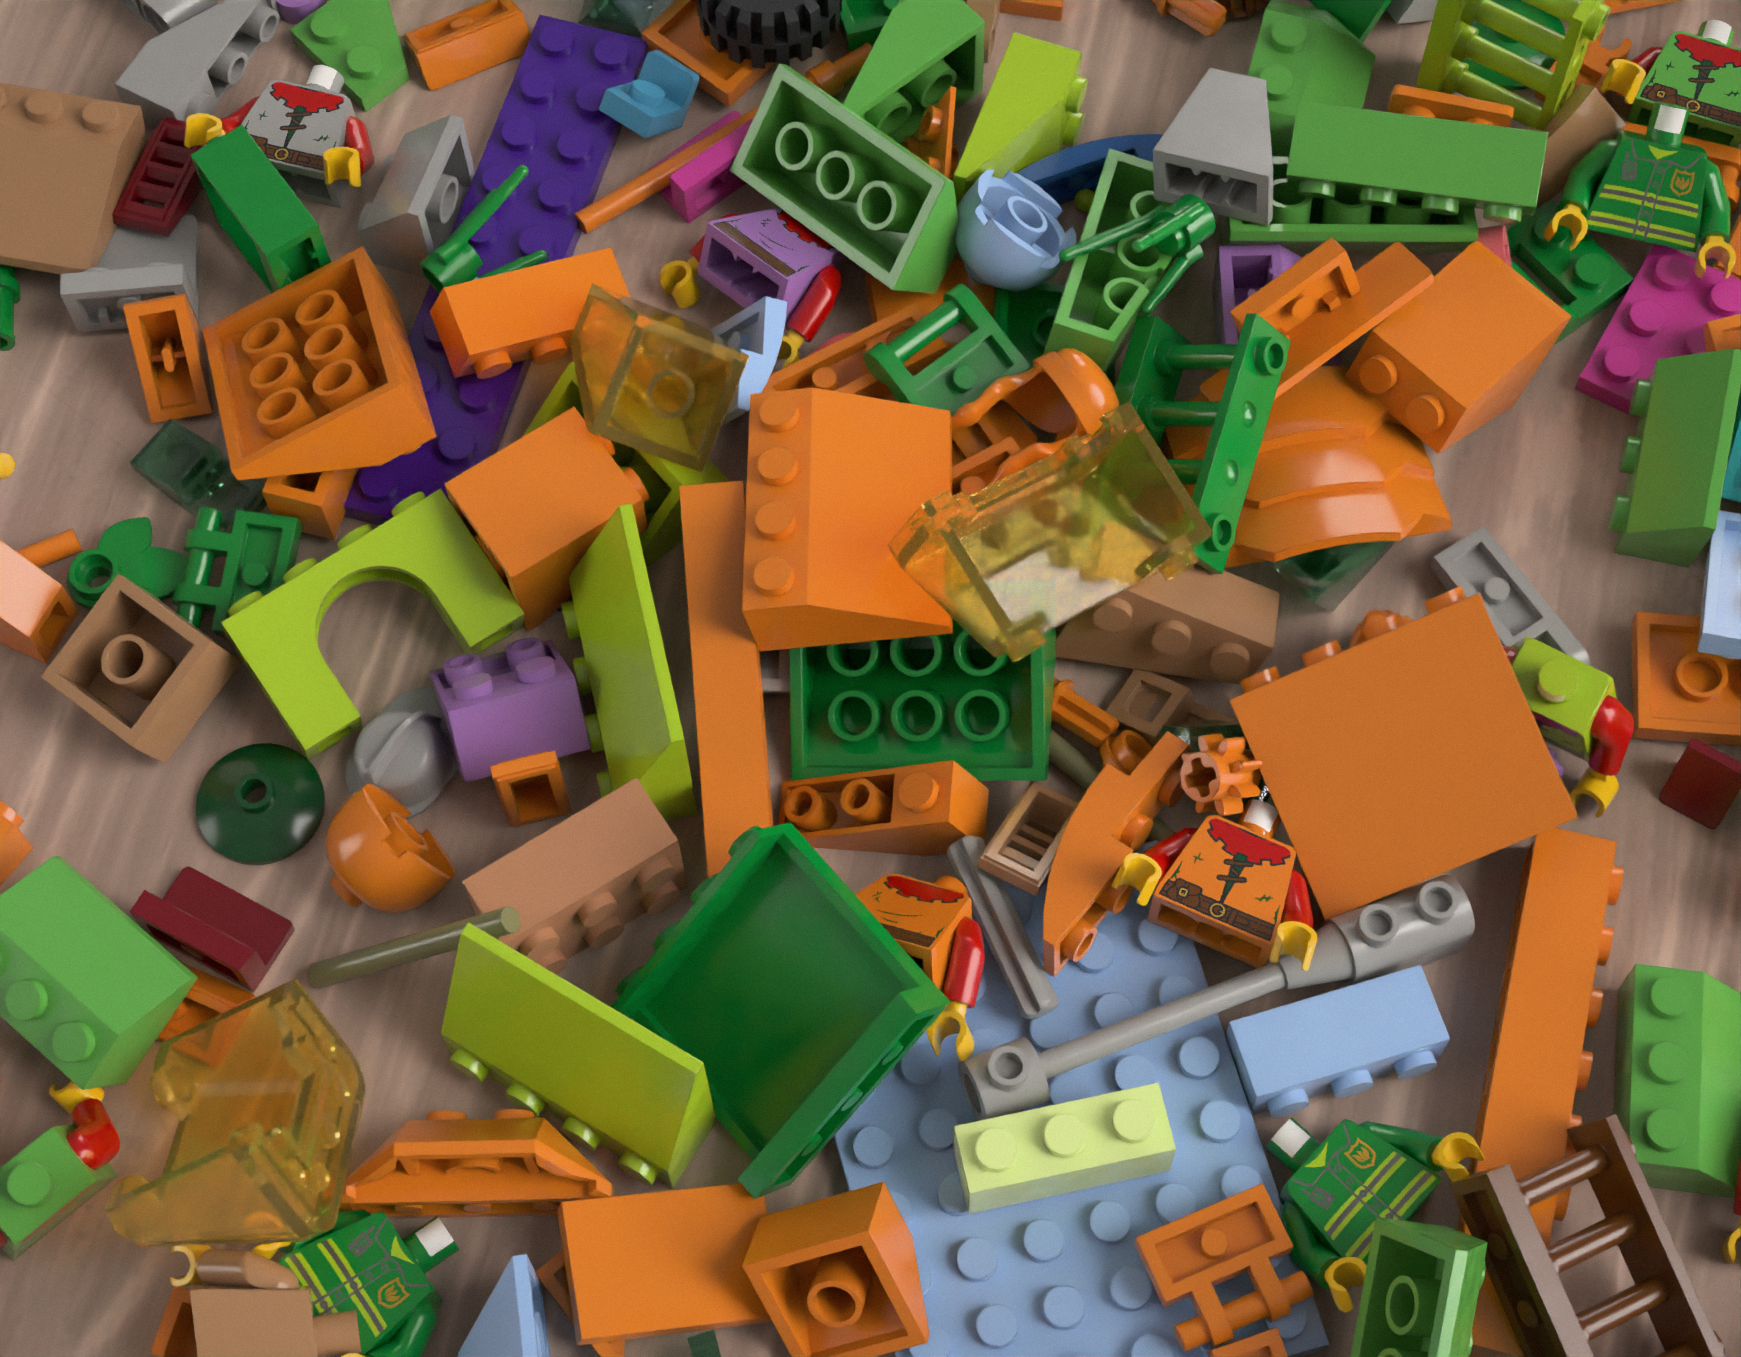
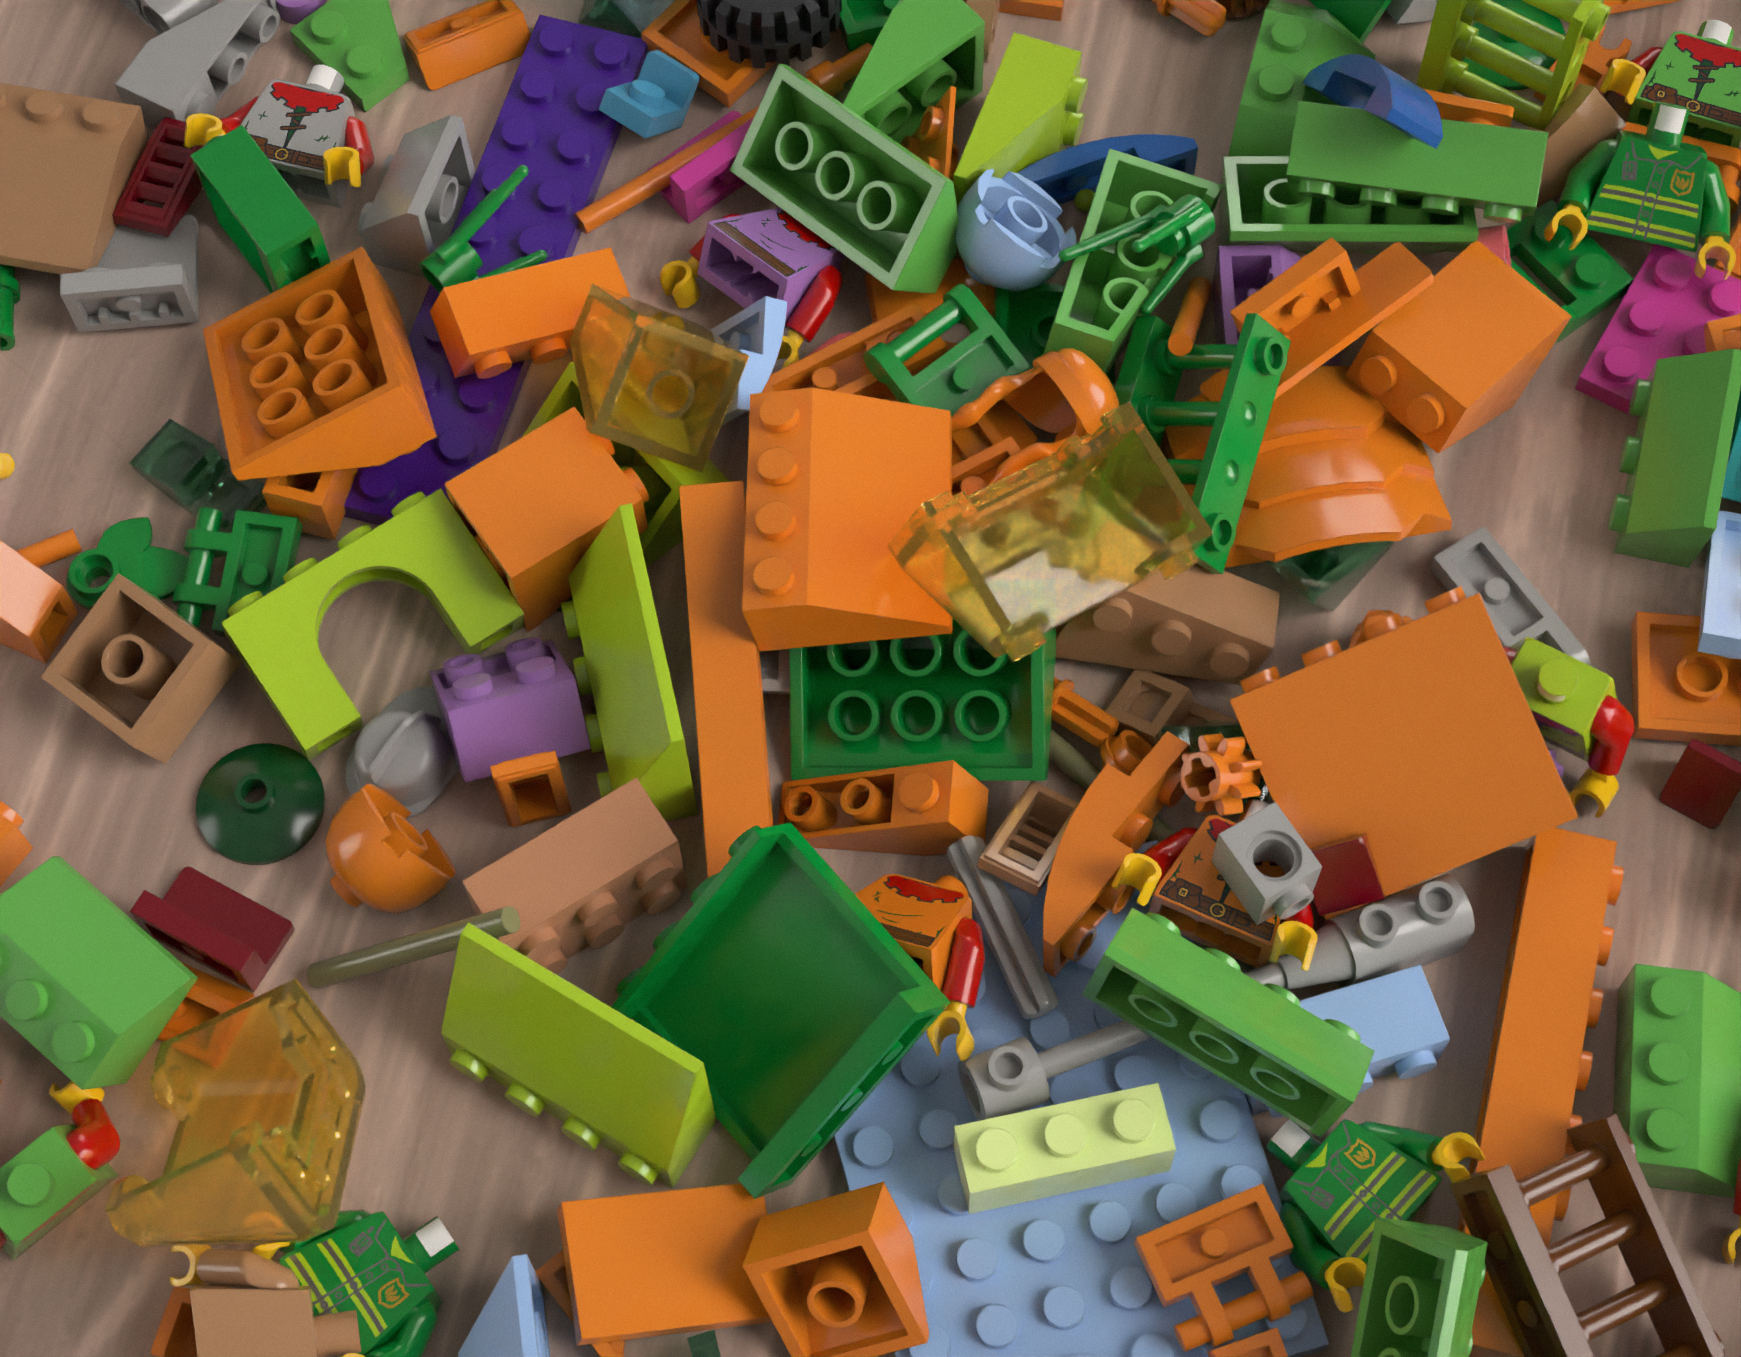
(169, 357): orange slope -> none
(473, 1169): orange wedge -> none
(1189, 316): none -> orange bar
(1220, 149): light grey slope -> none
(1230, 1022): none -> bright green slope
(1267, 838): none -> light grey brick
(1346, 875): none -> dark red slope
(1369, 85): none -> blue slope

